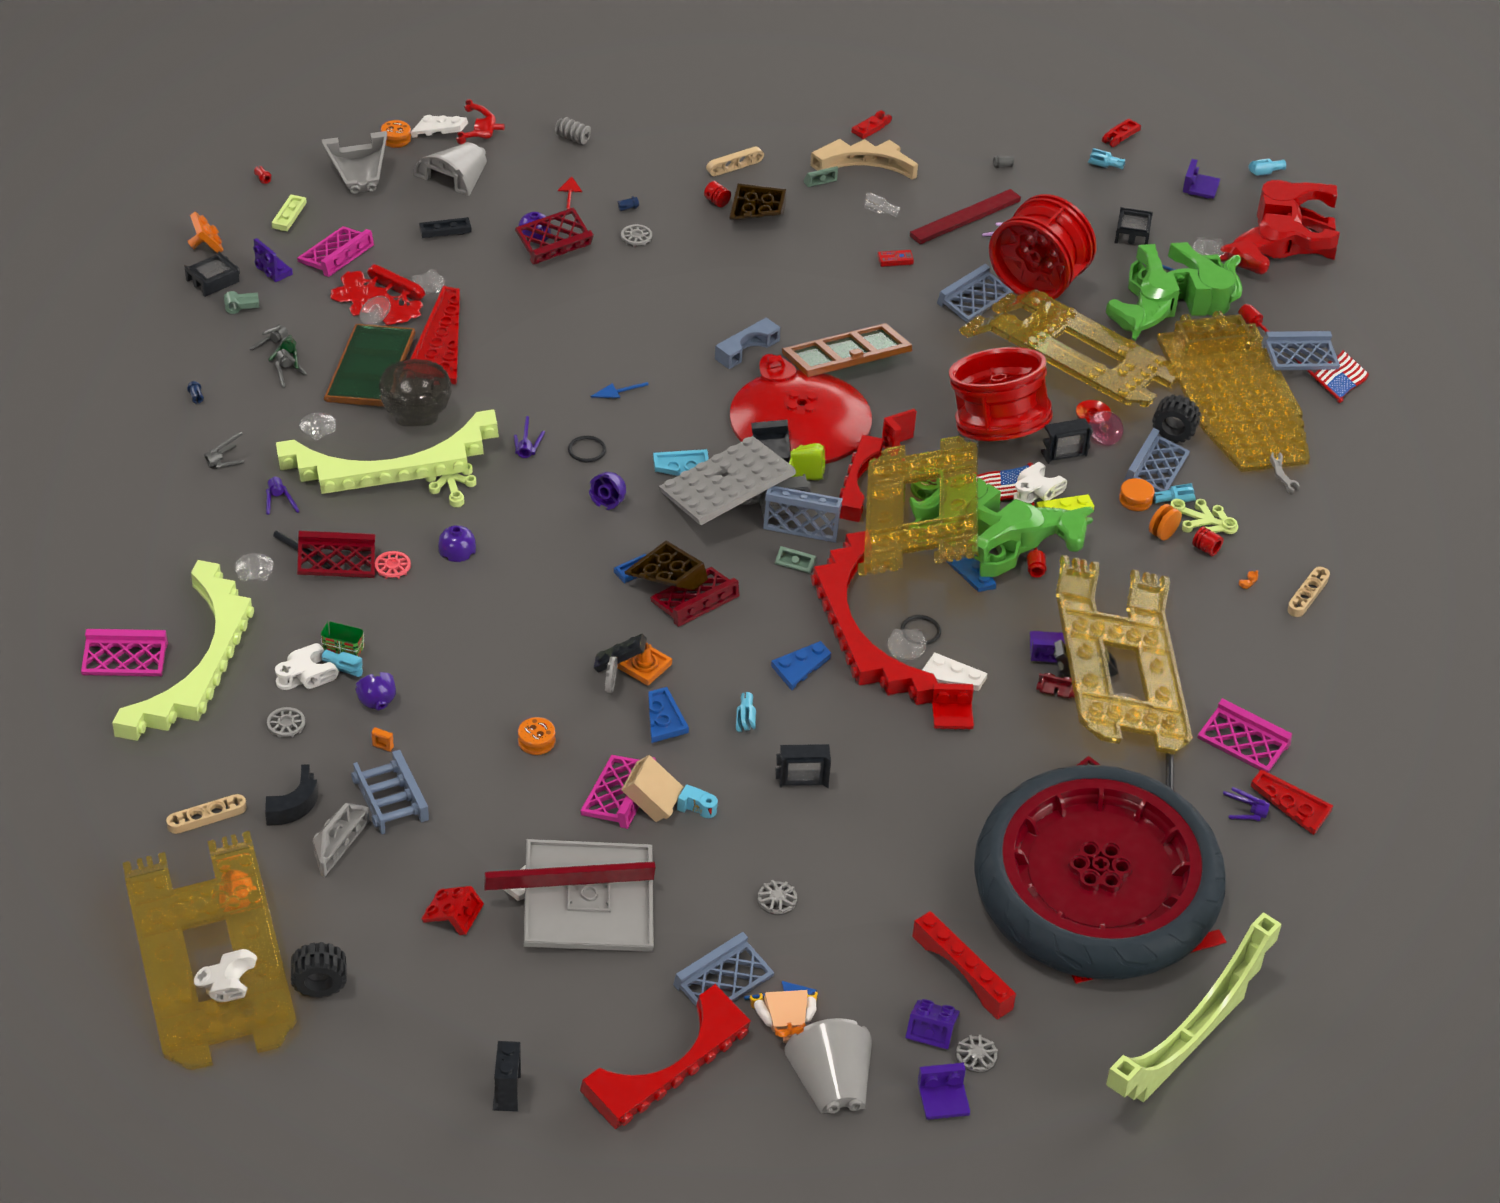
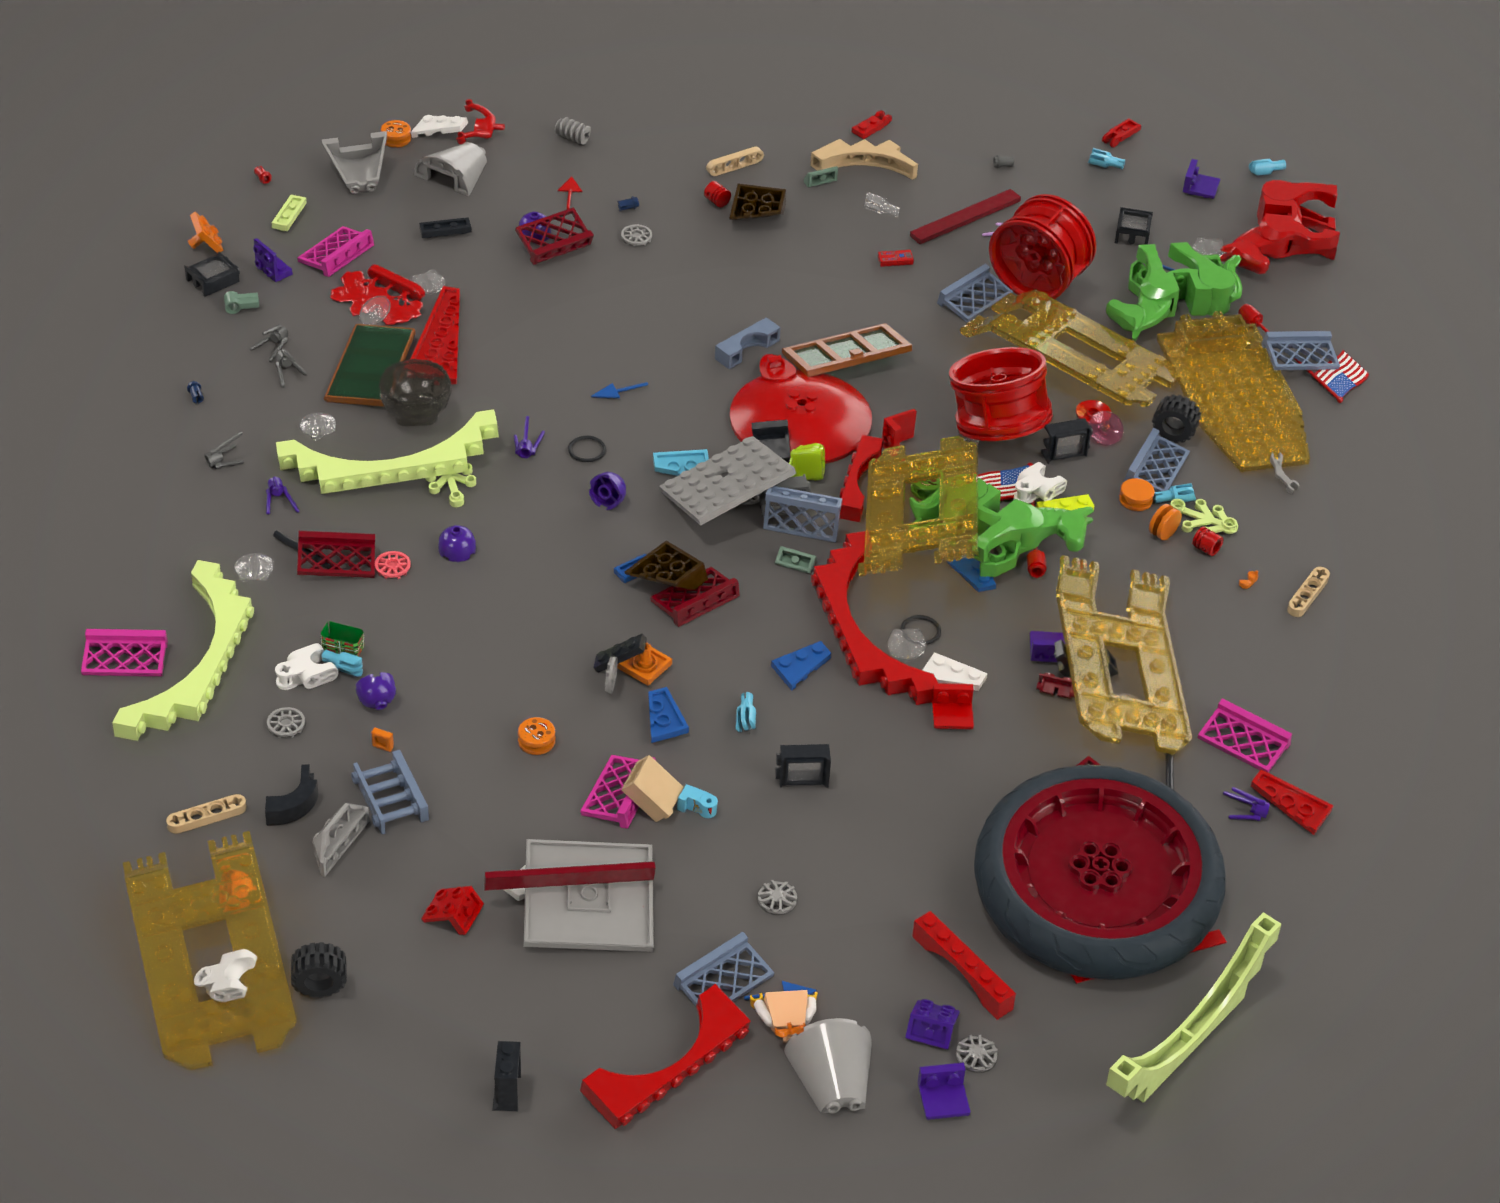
(288, 344): dark green plant -> none

